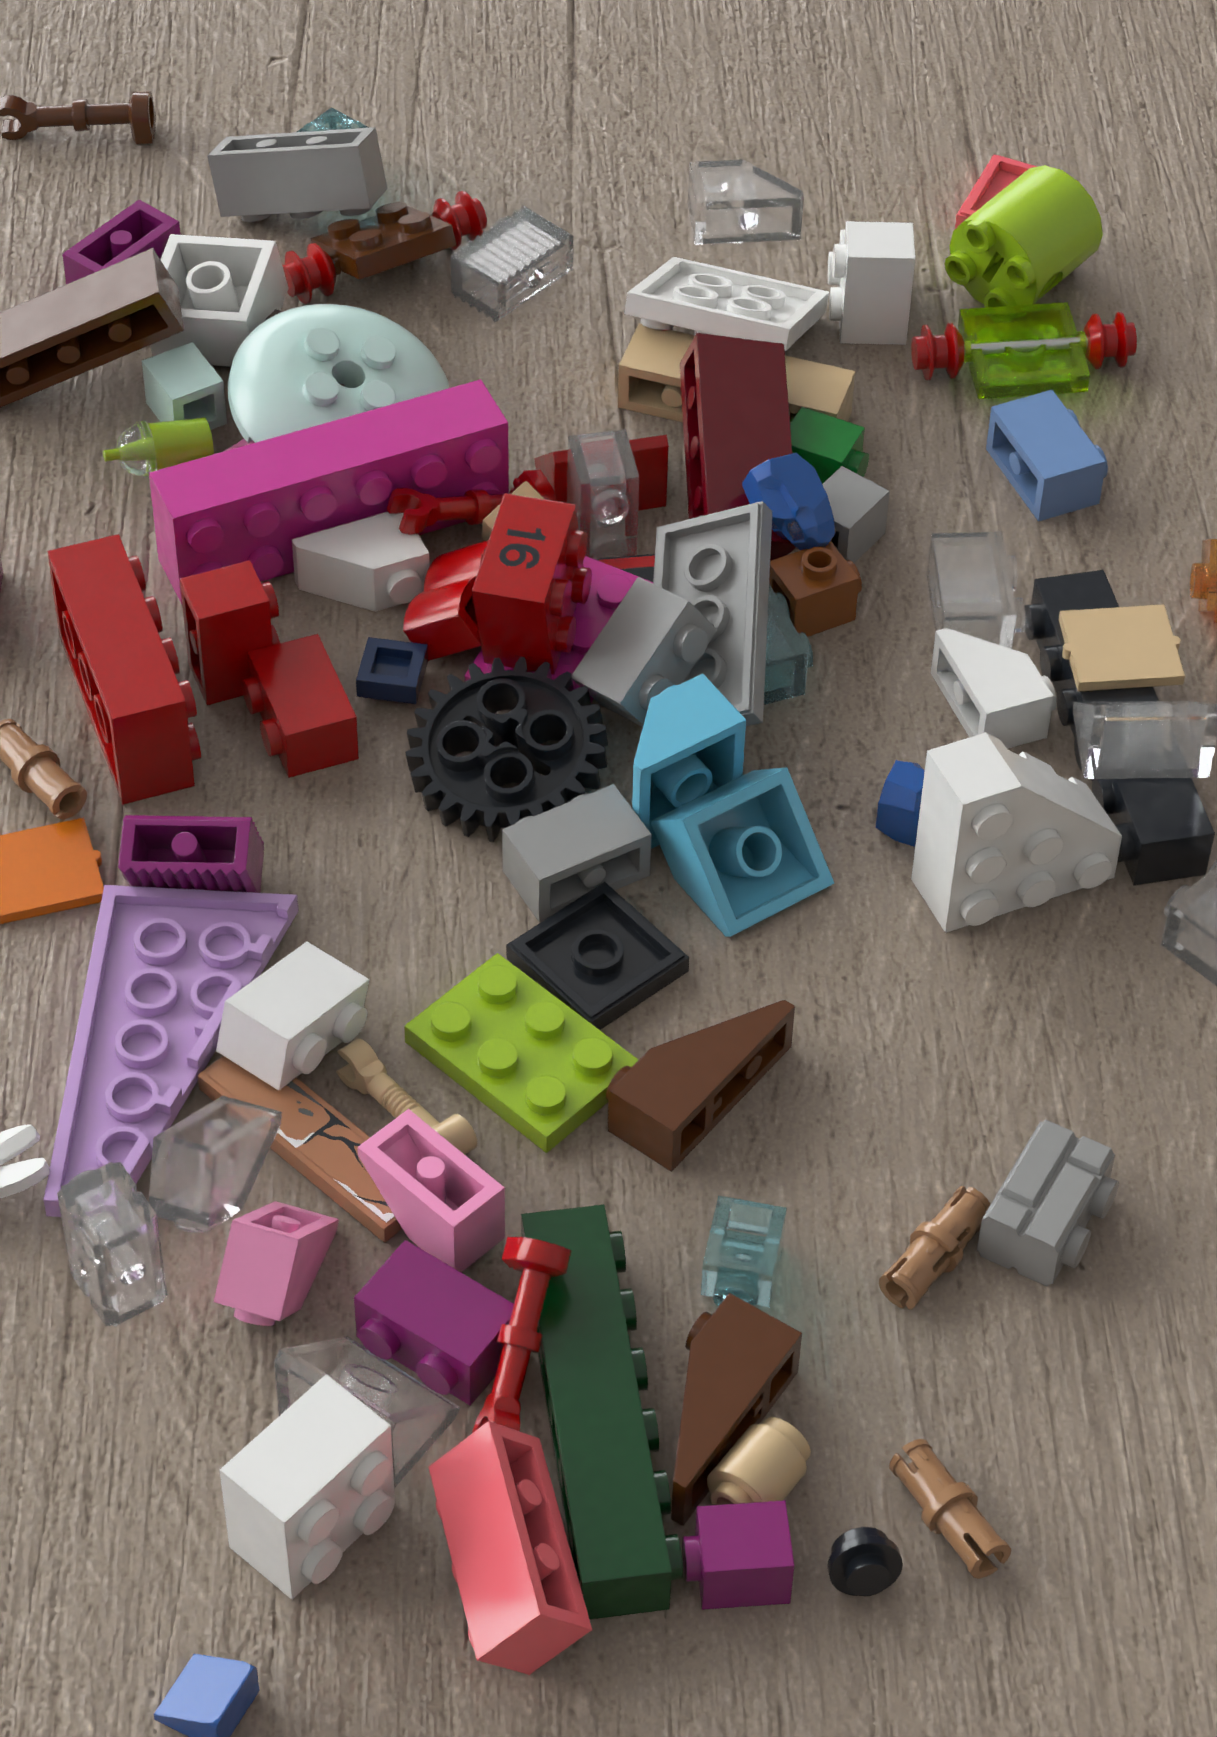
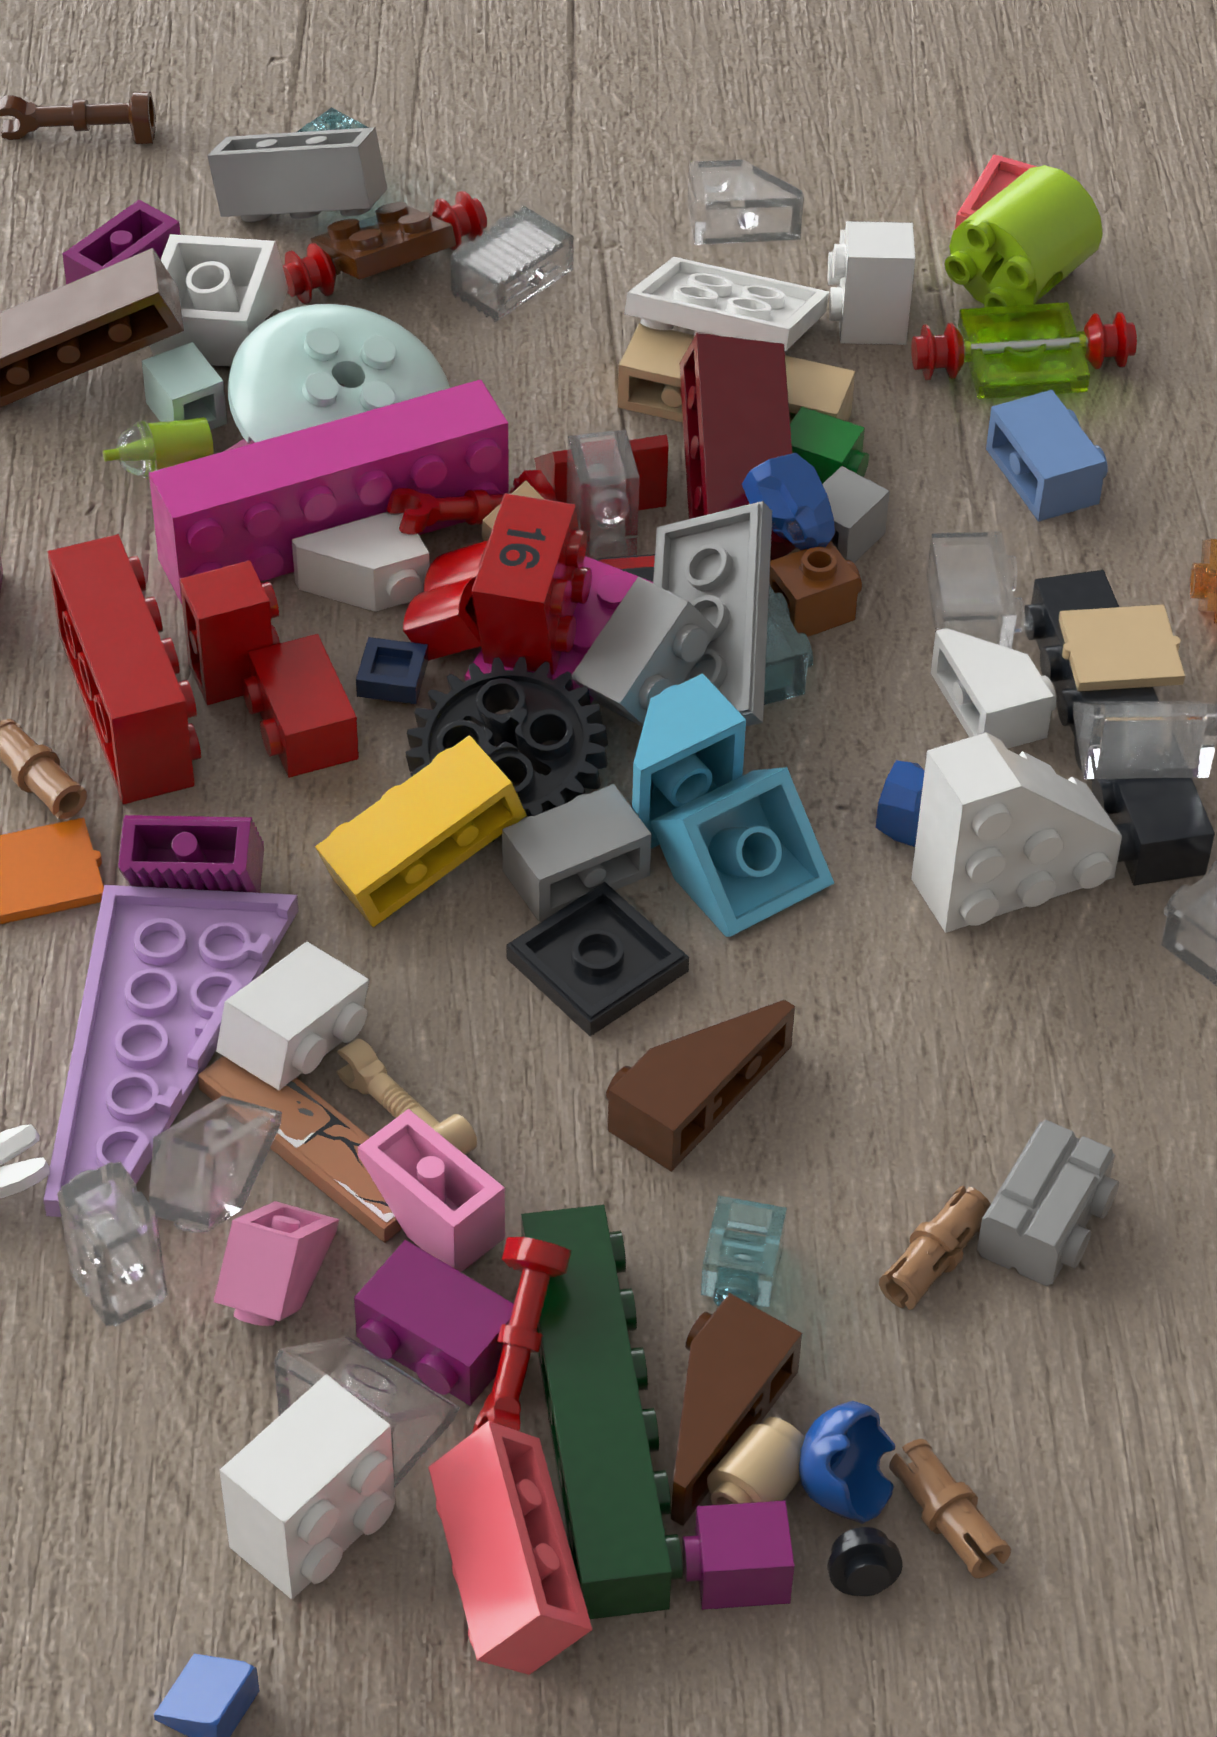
(421, 830): none -> yellow brick
(519, 1051): lime plate -> none
(843, 1462): none -> blue hair

